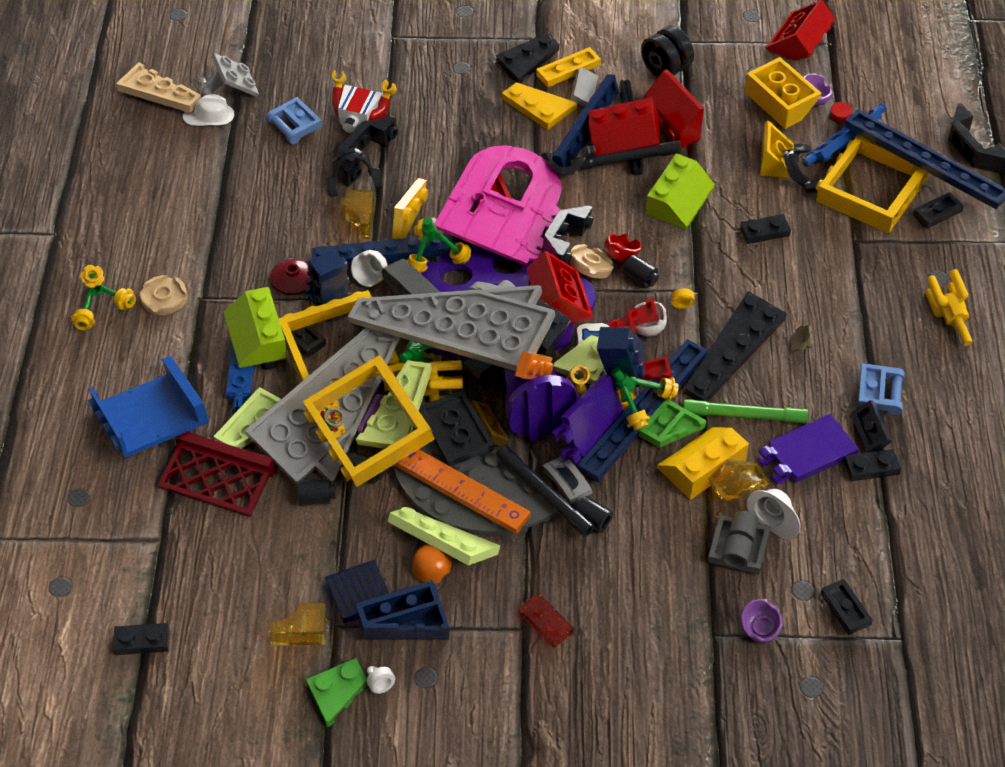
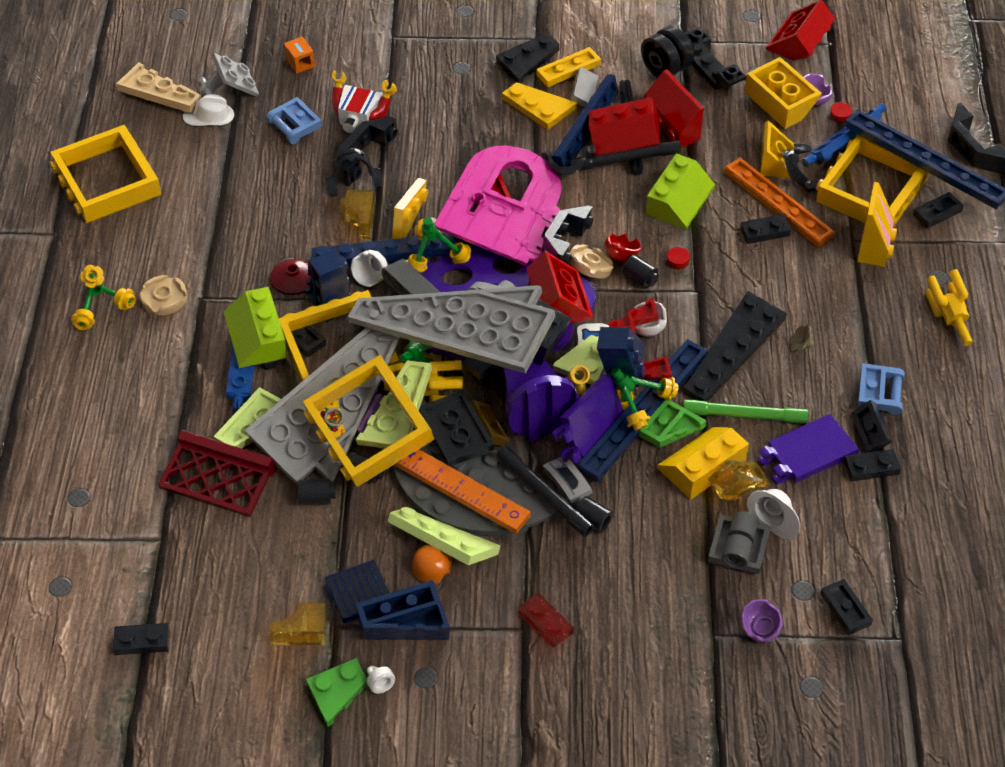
(114, 200): none -> yellow window
(150, 411): blue panel -> none
(299, 54): none -> orange brick
(533, 365): orange plate -> none
(678, 258): none -> red tile
(682, 298): yellow tile -> none
(707, 63): none -> black slope
(779, 202): none -> orange tile
(877, 230): none -> yellow slope

